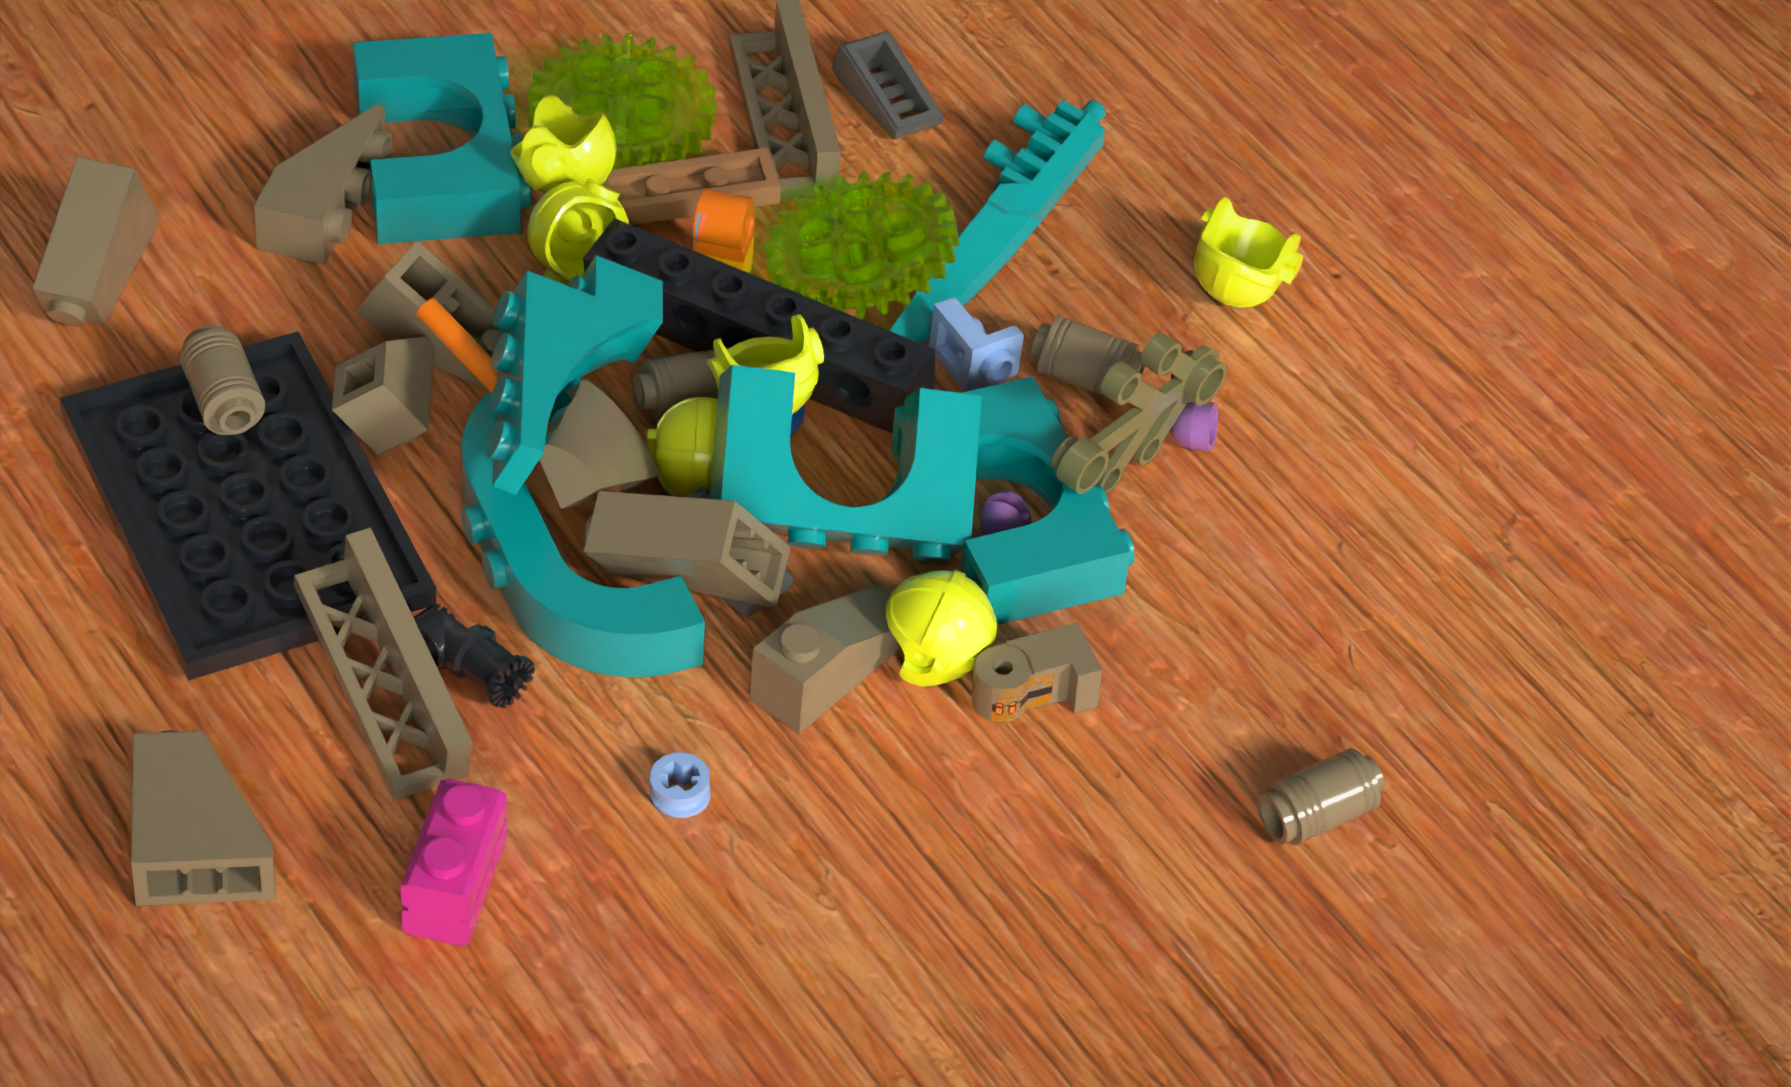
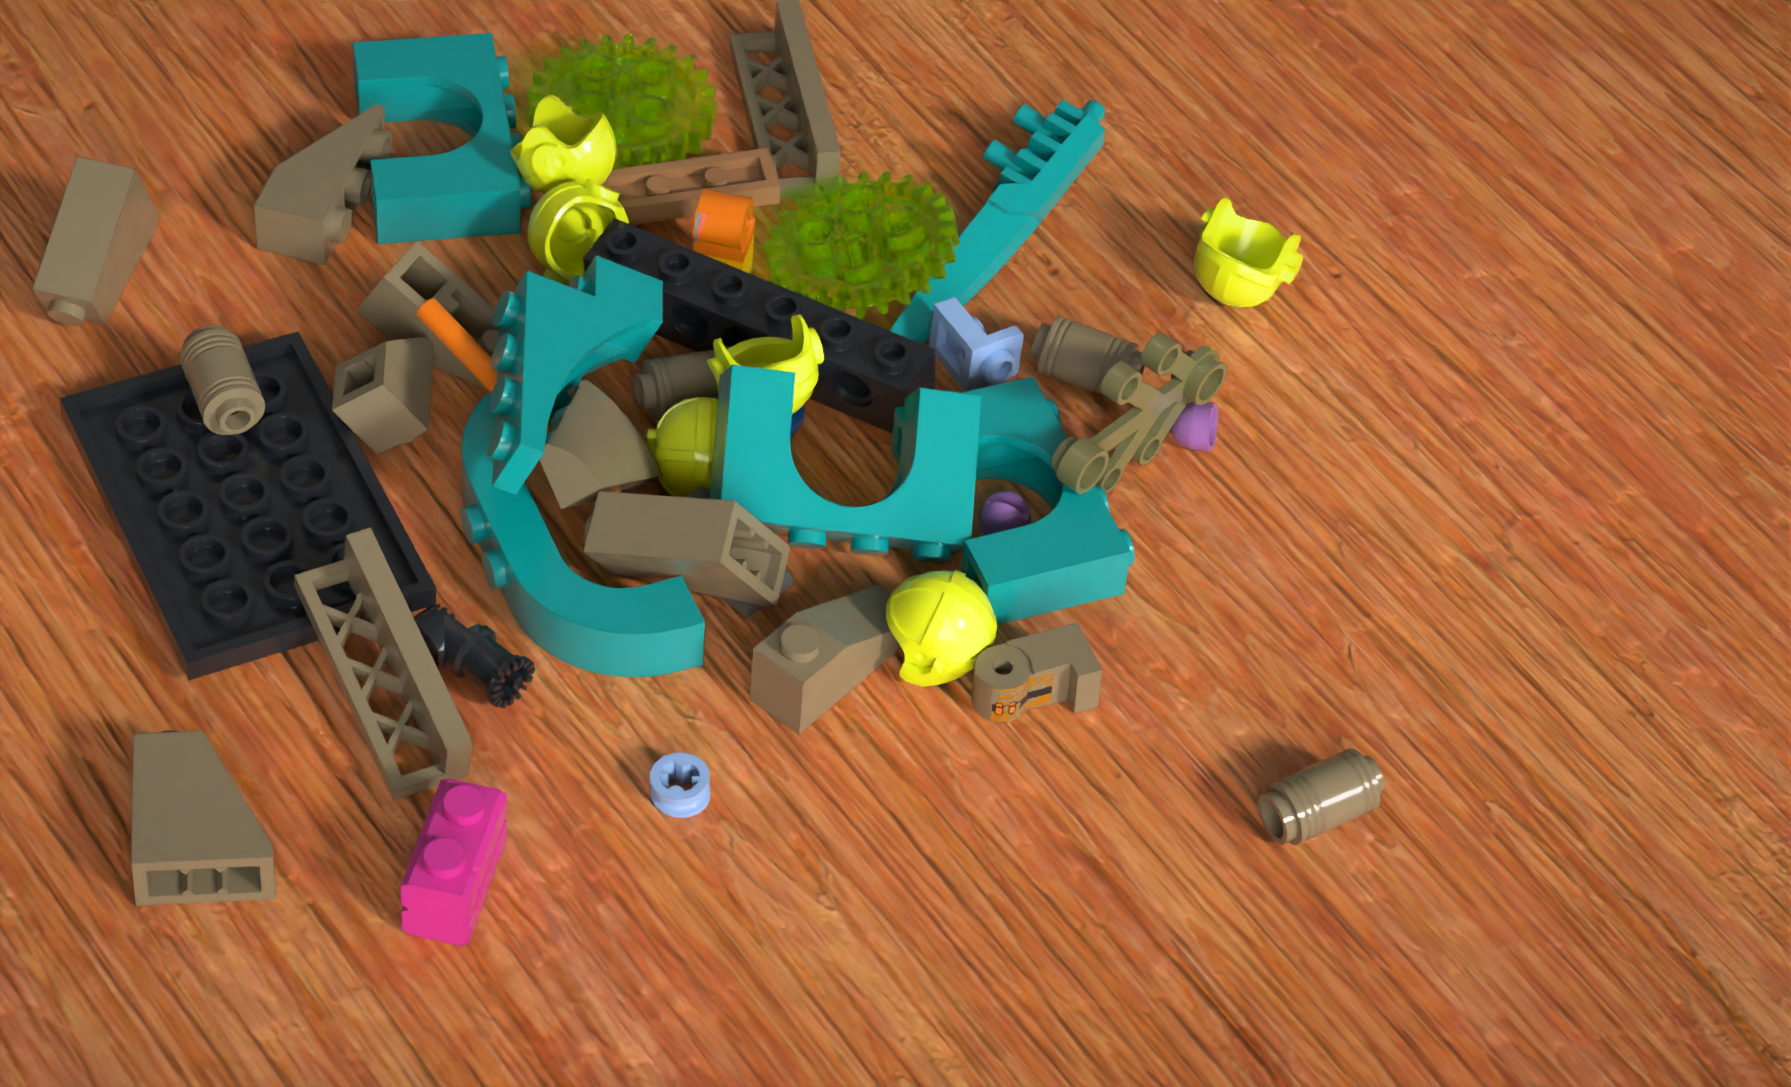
(881, 52): dark grey slope -> none

